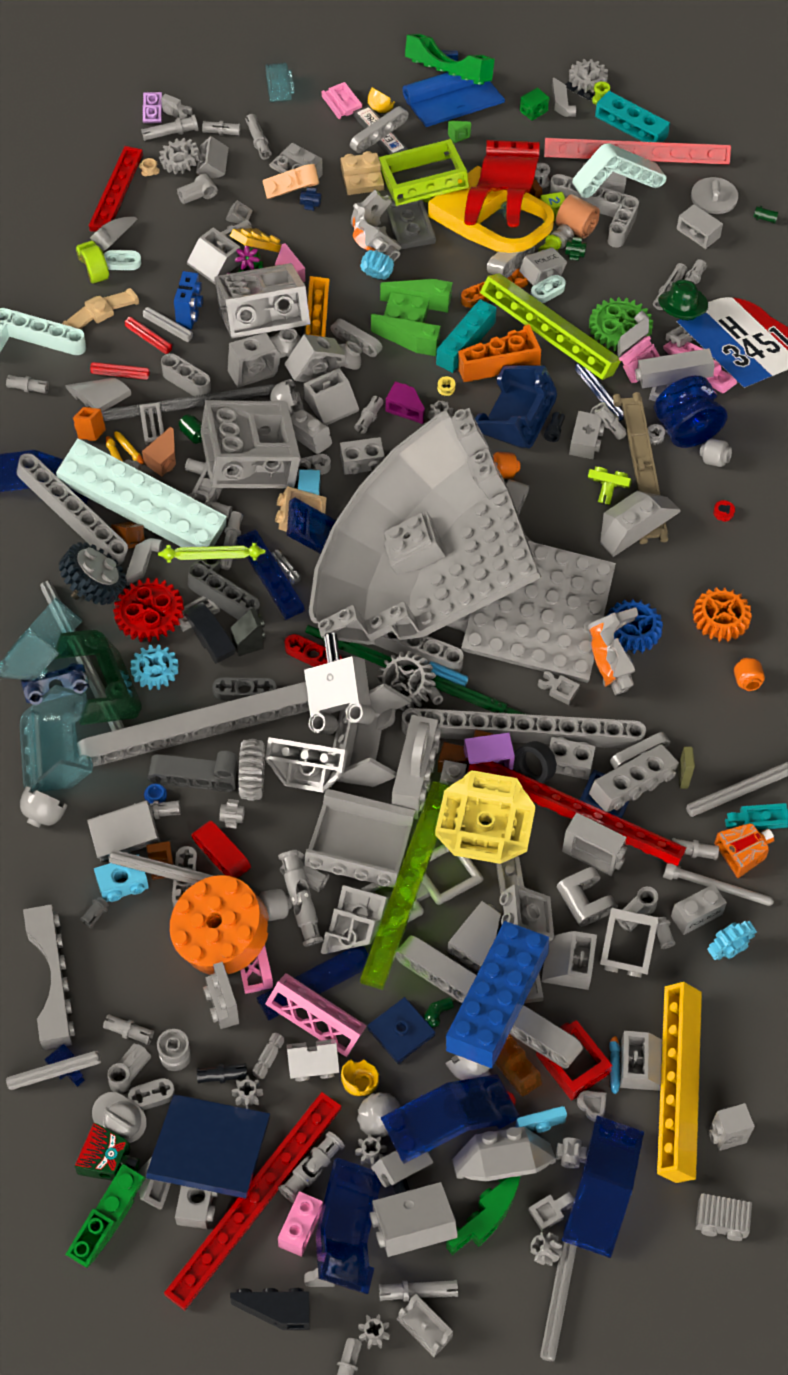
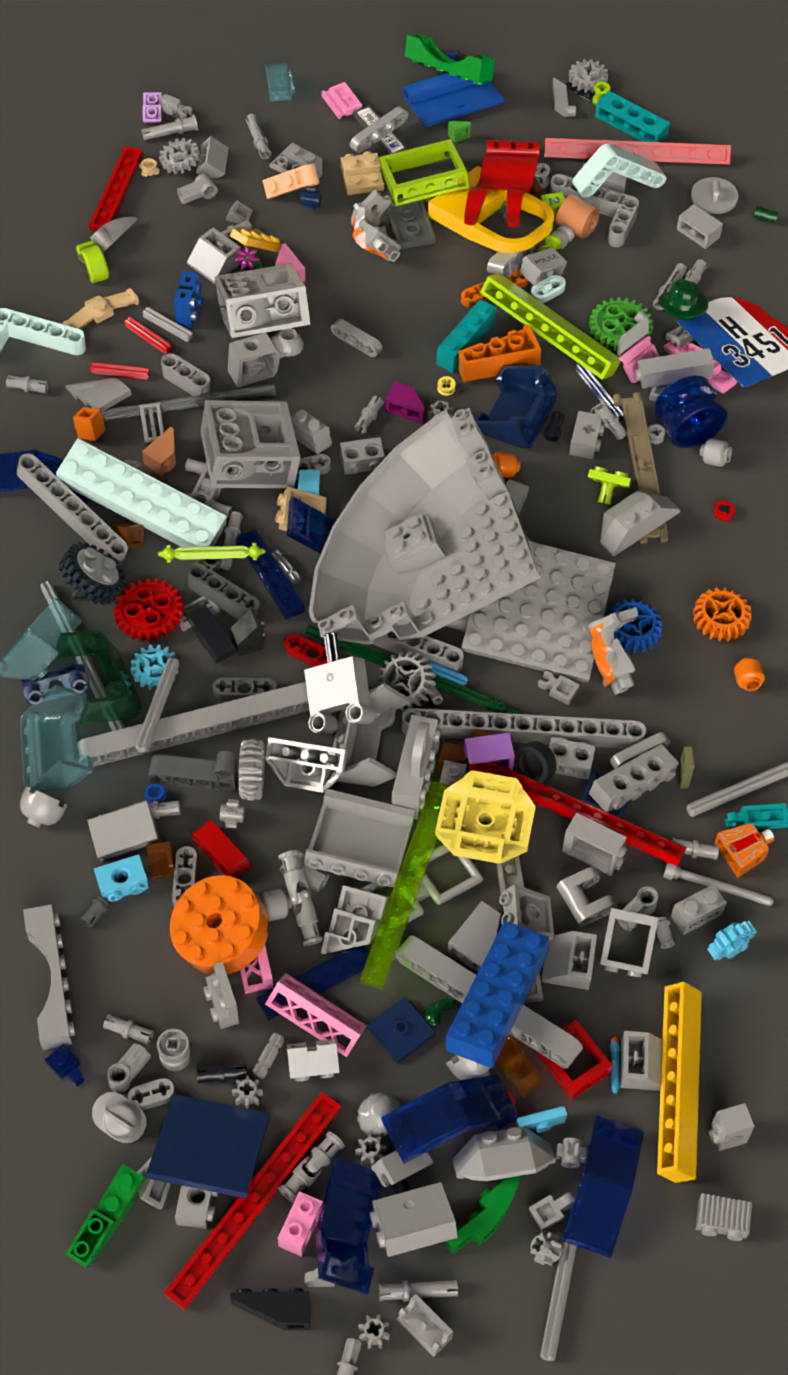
(53, 1070): light grey axle -> none
(104, 1154): torso -> none
(110, 443): yellow piece -> none
(122, 259): light aqua plate -> none
(128, 447): yellow piece -> none
(140, 559): light grey piece -> none
(156, 867): light grey axle -> none
(157, 705): none -> light grey axle
(191, 428): dark green brick -> none
(221, 128): light grey pin -> none
(284, 392): light grey cylinder -> none
(317, 305): light orange brick -> none
(321, 355): light grey brick -> none
(330, 397): light grey slope -> none
(359, 1077): yellow hair -> none
(377, 265): medium azure gear -> none
(379, 102): yellow hair -> none
(408, 311): bright green wedge -> none
(534, 104): green brick -> none
(575, 248): dark green gear -> none
(592, 1103): light grey tile -> none

